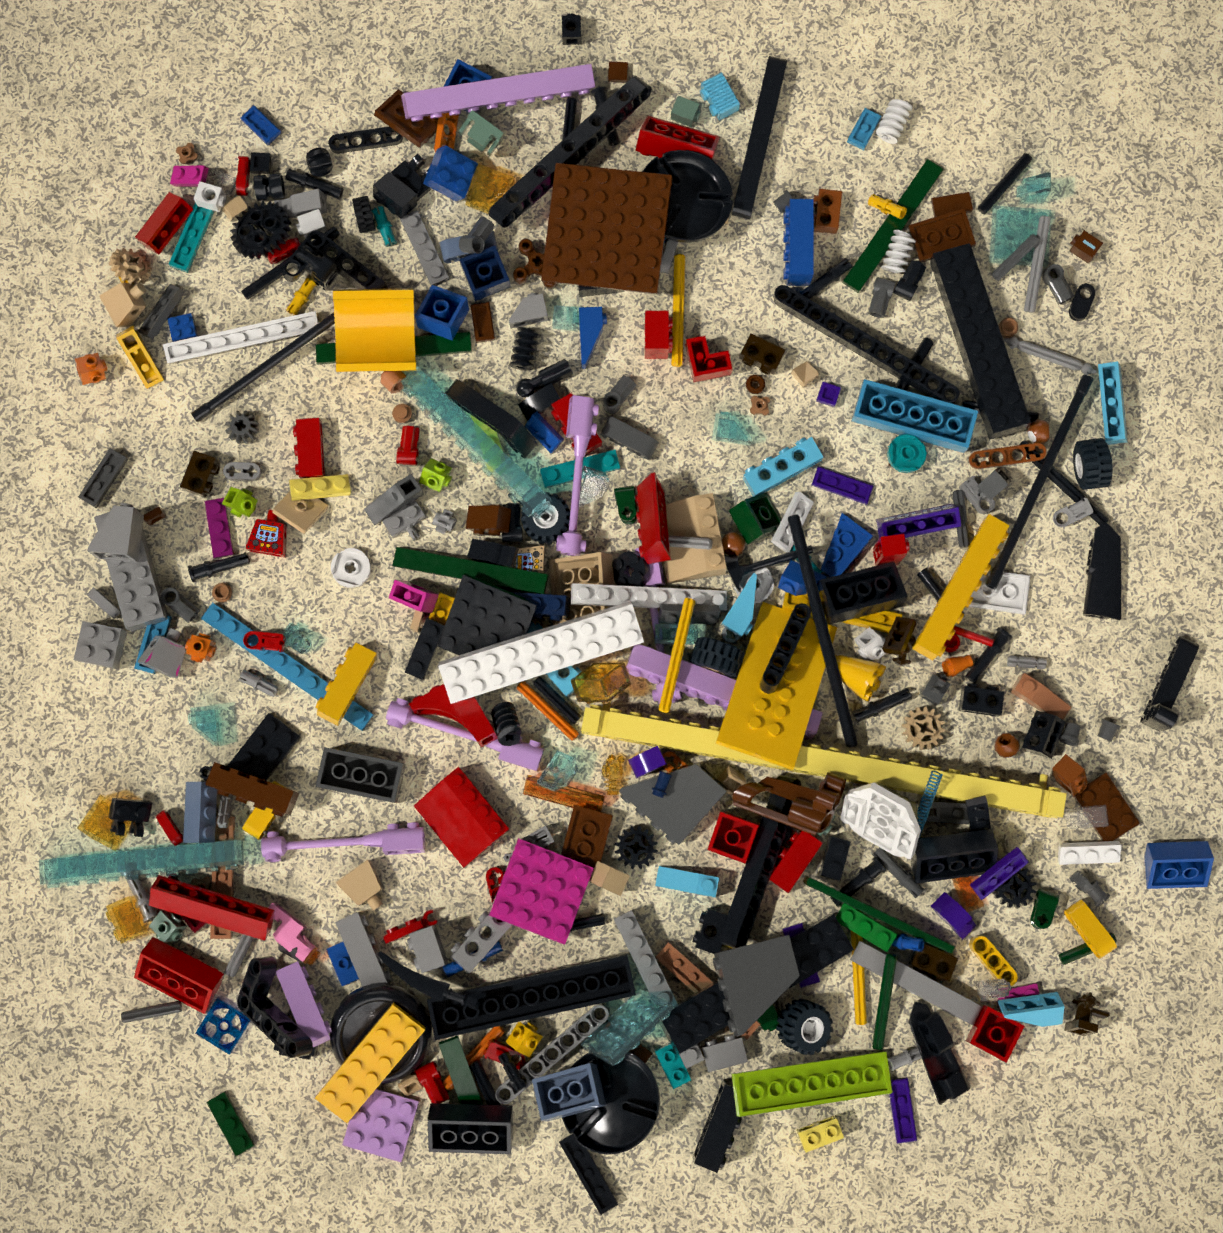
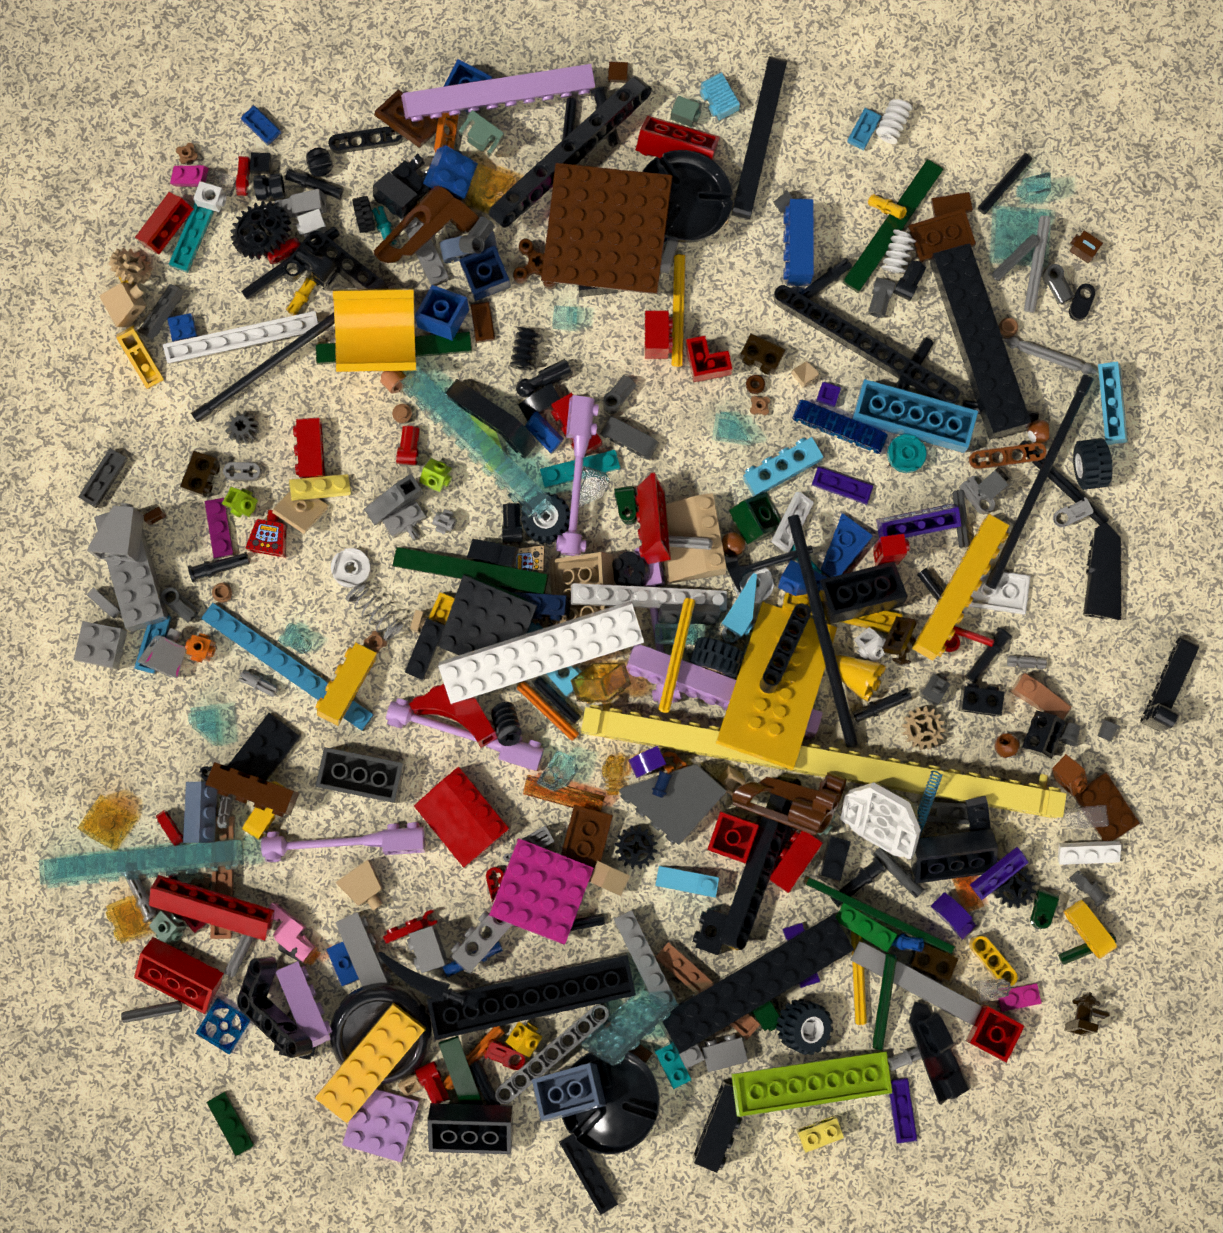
(91, 368): orange brick -> none
(129, 810): black plate -> none
(234, 207): tan slope -> none
(267, 640): red piece -> none
(375, 637): none -> medium nougat plate
(388, 634): none -> light grey piece
(413, 596): dark pink brick -> none
(434, 212): none -> reddish brown panel
(488, 519): reddish brown brick -> none
(512, 1071): black axle -> none
(529, 311): light grey slope -> none
(571, 37): black brick -> none
(591, 328): blue slope -> none
(754, 979): dark grey slope -> none
(831, 211): dark orange brick -> none
(840, 425): none -> clear blue beam
(956, 665): orange cone -> none
(1035, 1009): medium azure slope -> none
(1178, 864): blue slope -> none

